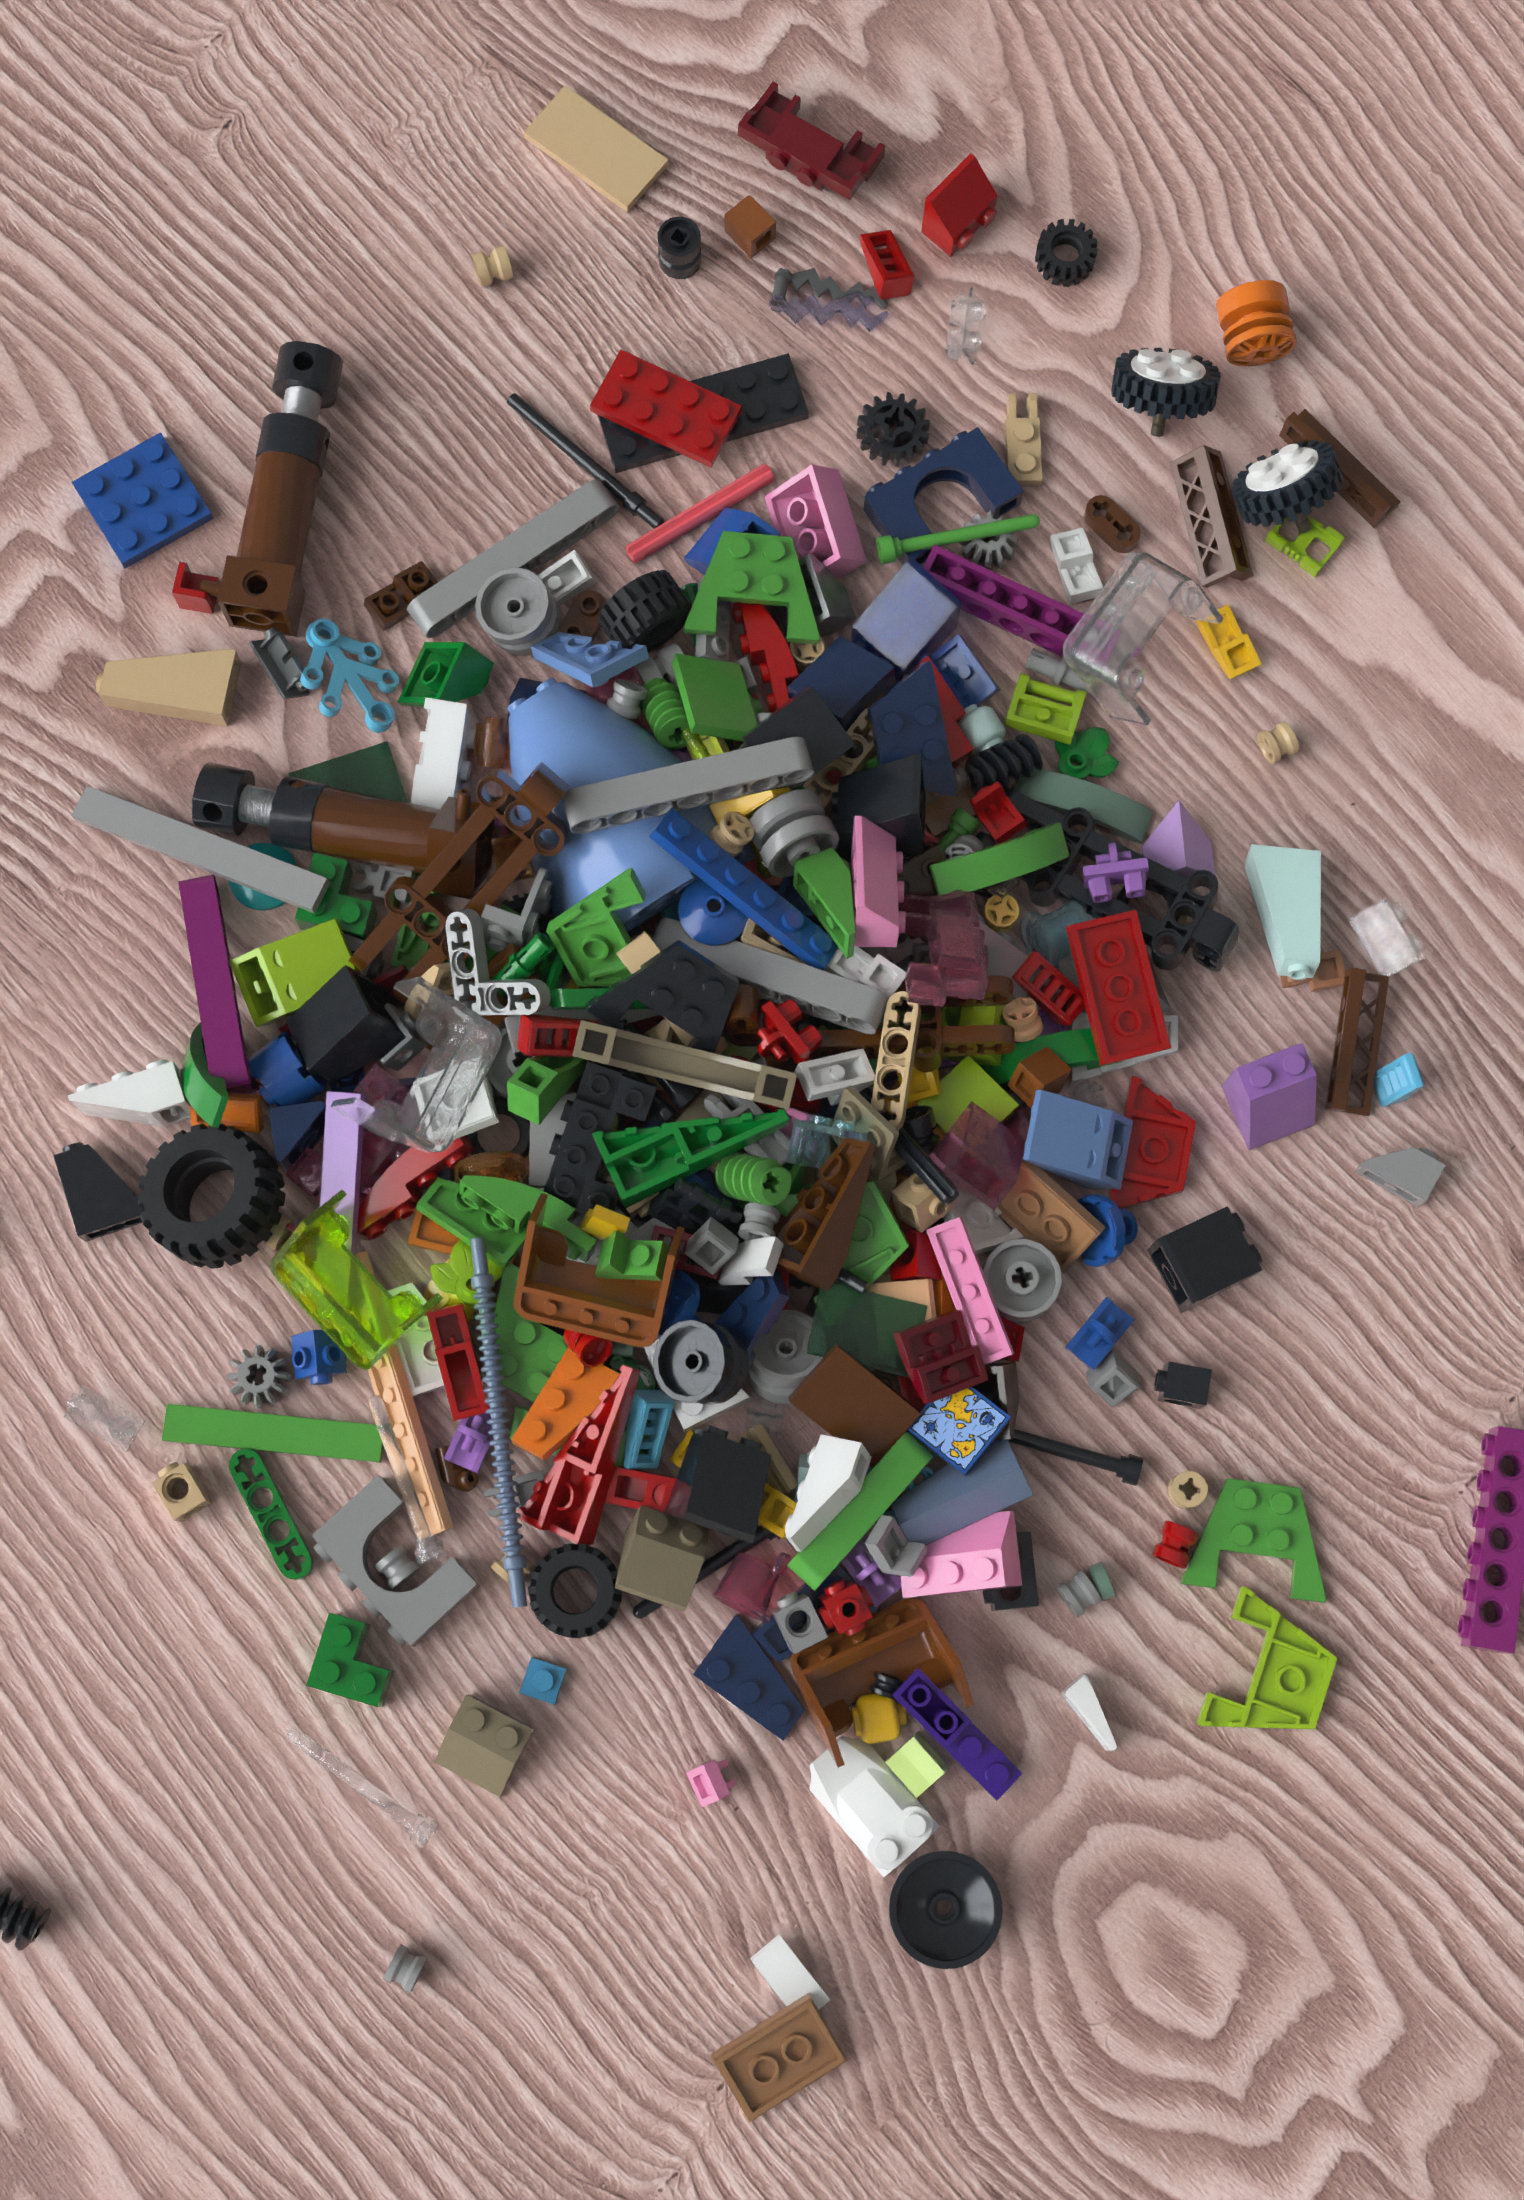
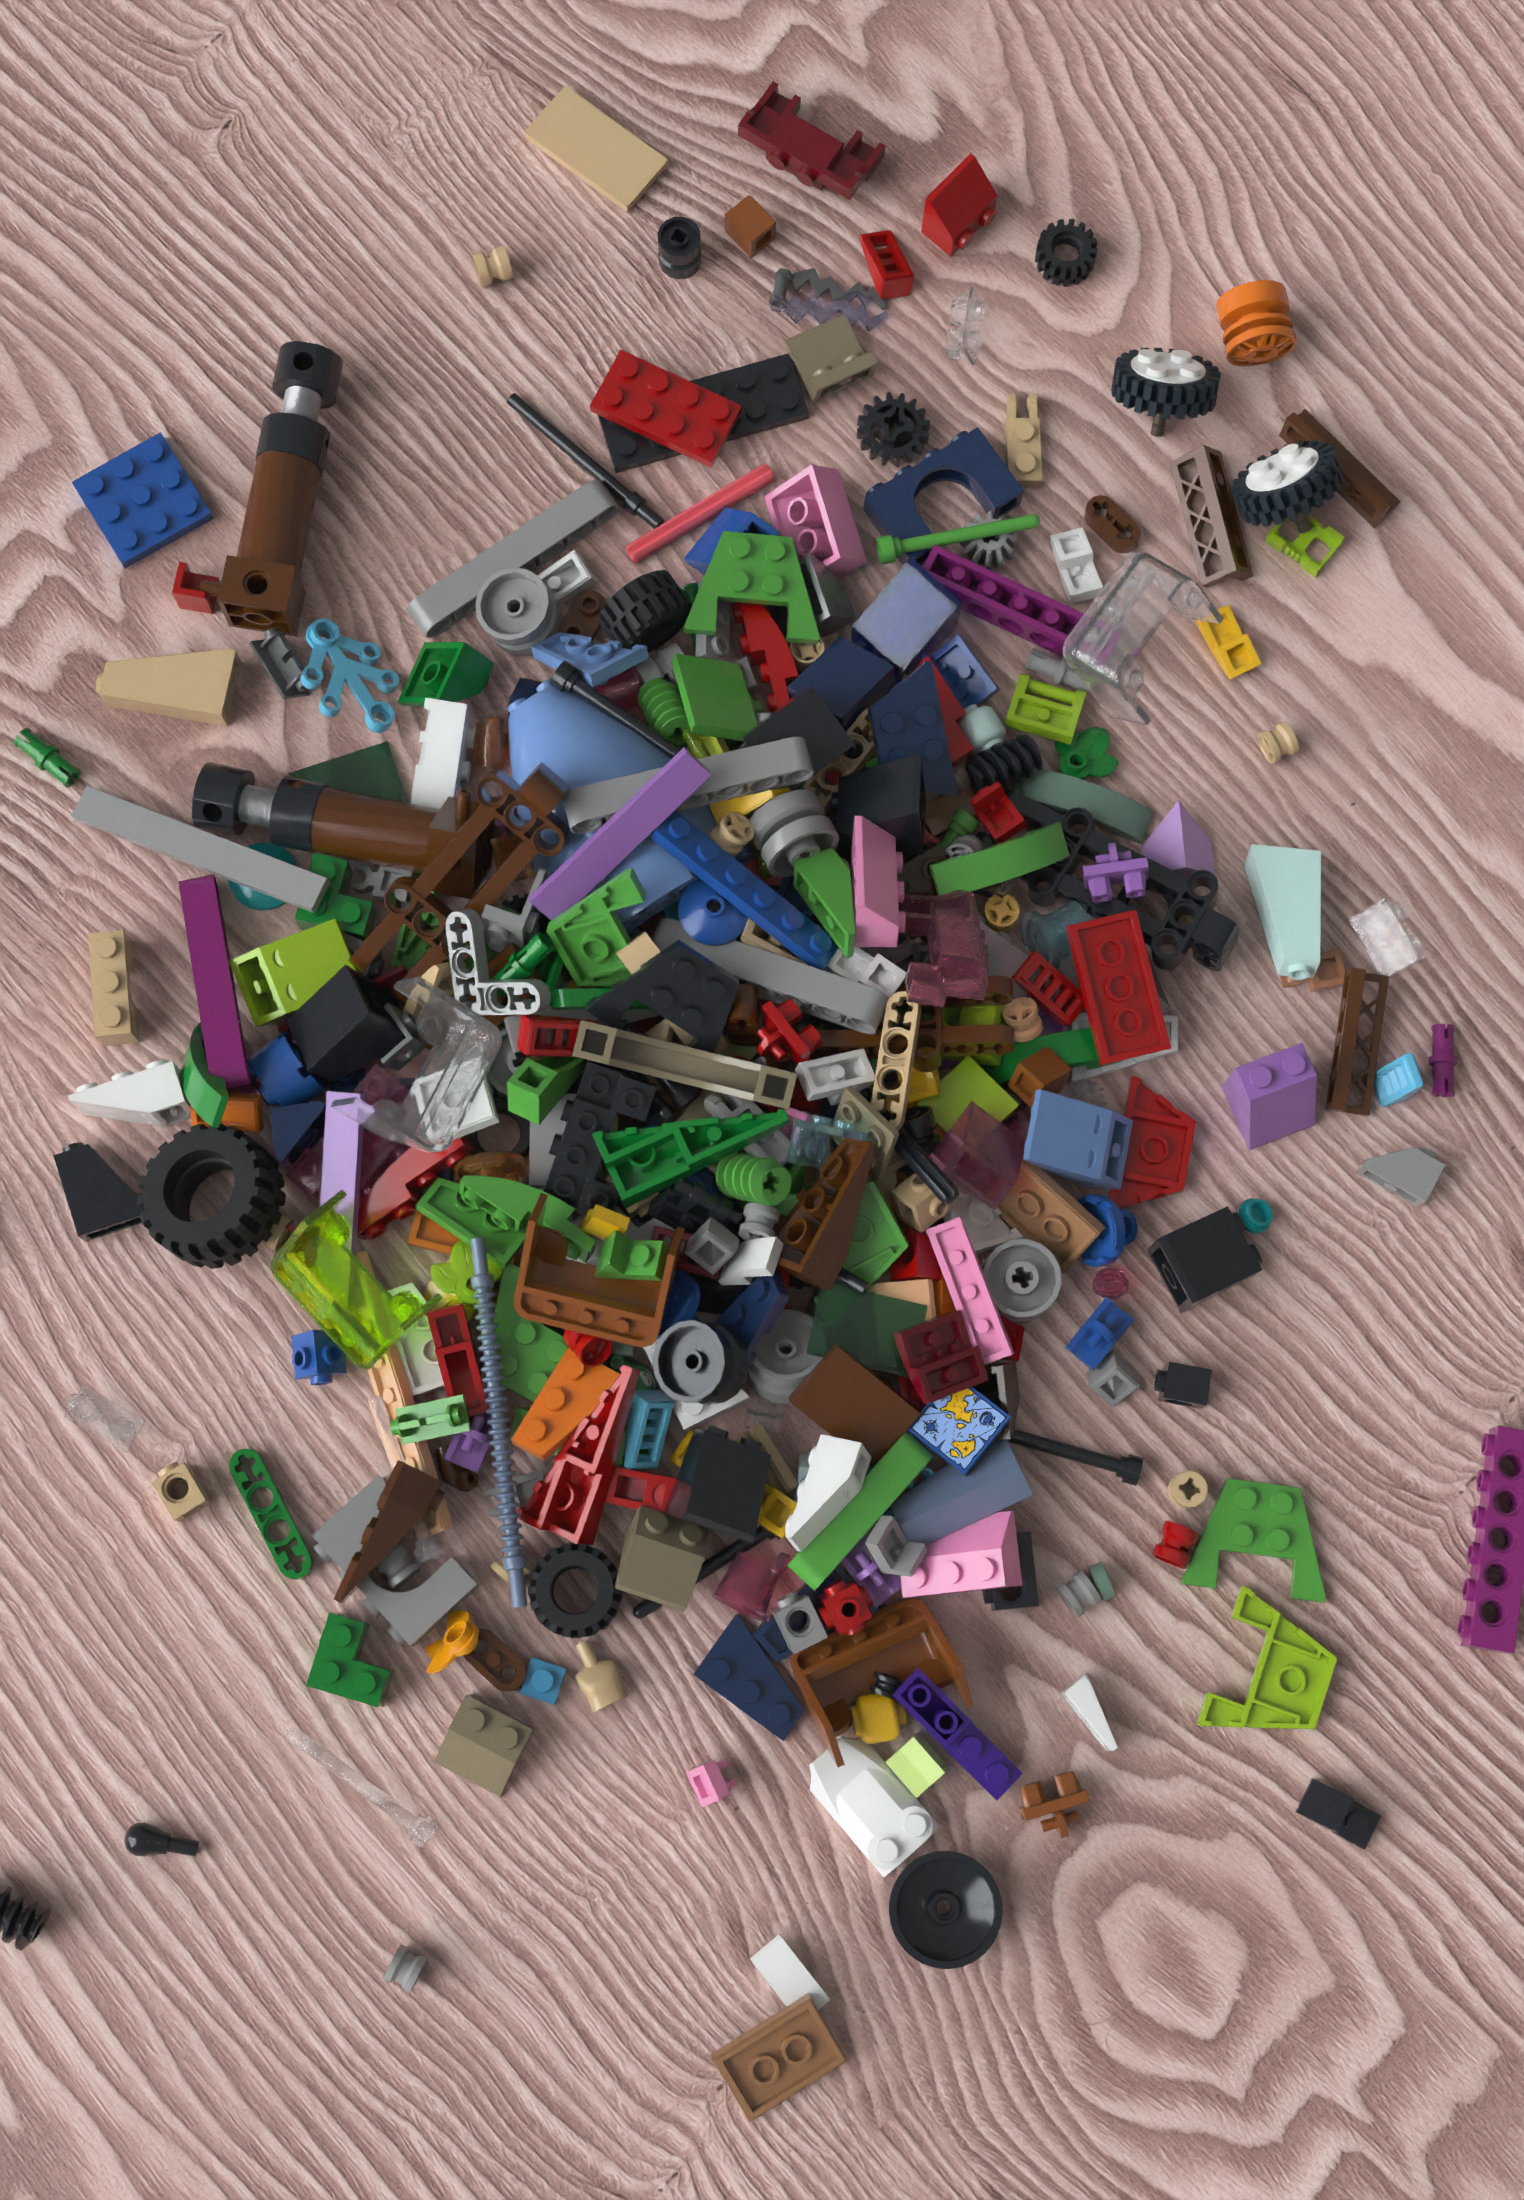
(47, 757): none -> green pin
(111, 993): none -> tan arch
(148, 1840): none -> black piece
(246, 1375): light grey gear -> none
(272, 1433): bright green tile -> none
(391, 603): reddish brown slope -> none
(401, 1509): none -> reddish brown wedge
(431, 1419): none -> bright green hinge
(458, 1641): none -> light orange plate
(494, 1660): none -> reddish brown plate
(567, 679): none -> black piece
(598, 1679): none -> tan piece
(620, 834): none -> medium lavender tile
(626, 698): light grey wheel -> none
(830, 358): none -> dark tan bracket
(1036, 1805): none -> dark orange hips
(1110, 1283): none -> clear pink plate
(1255, 1215): none -> teal plate
(1338, 1813): none -> black slope
(1443, 1060): none -> magenta pin

